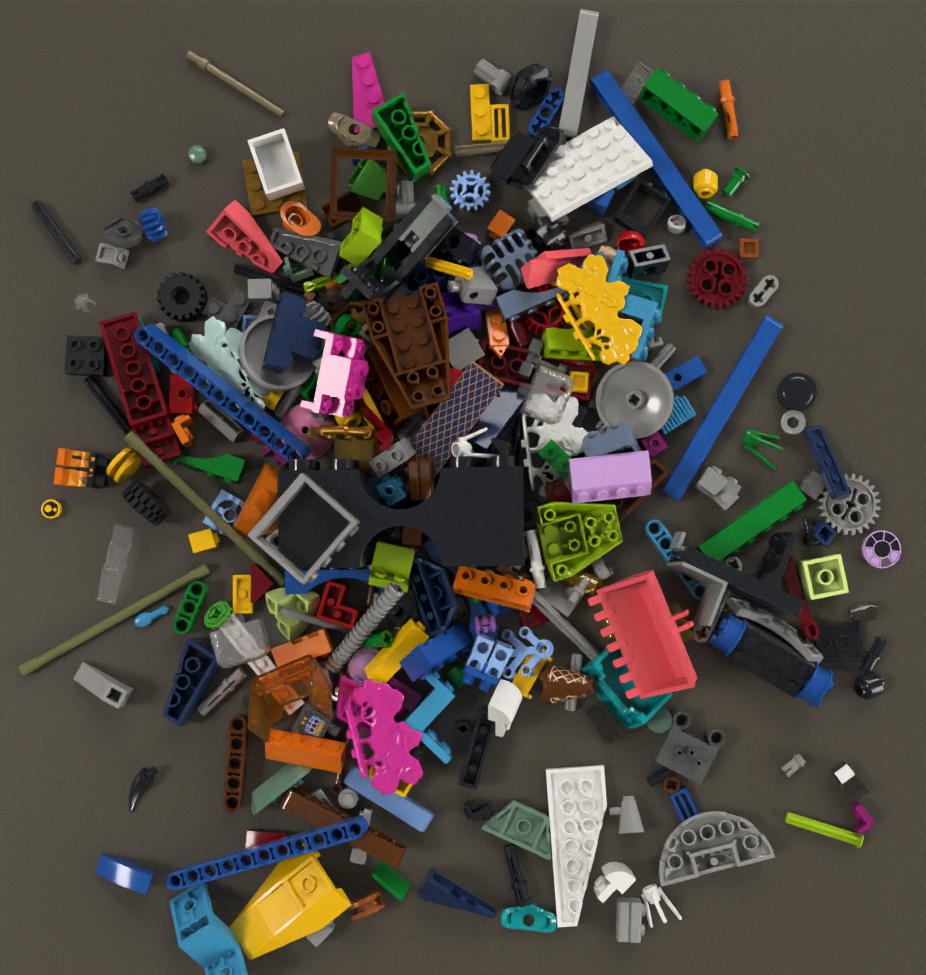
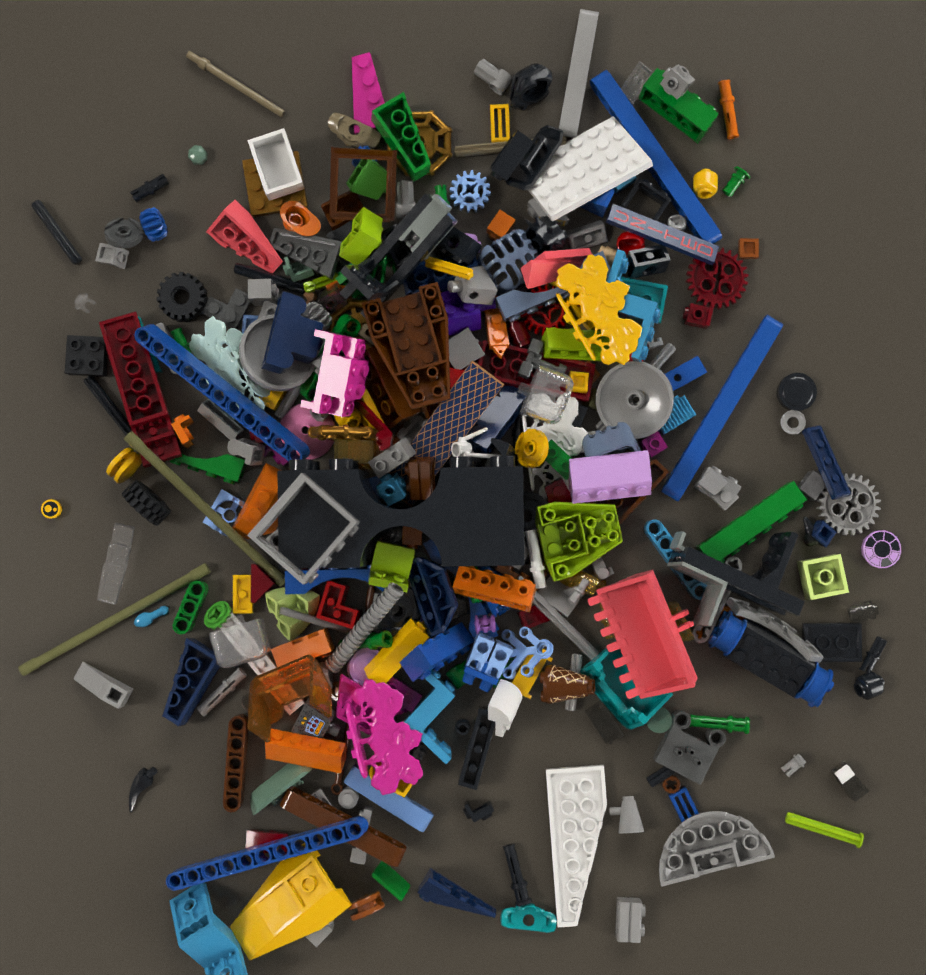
(87, 471): hips -> none
(125, 873): blue slope -> none
(182, 397): red brick -> none
(204, 540): yellow brick -> none
(248, 449): none -> light grey leg
(480, 113): yellow plate -> none
(522, 827): sand green wing -> none
(531, 448): none -> yellow plate
(554, 109): blue beam -> none
(615, 877): white brick -> none
(652, 894): white plant -> none
(662, 234): none -> tile
(676, 81): none -> light grey brick
(692, 320): none -> dark red brick
(731, 216): green pin -> none
(743, 724): none -> green pin
(753, 438): green plant -> none
(760, 289): light grey beam -> none
(793, 585): dark red piece -> none
(861, 814): magenta bracket -> none

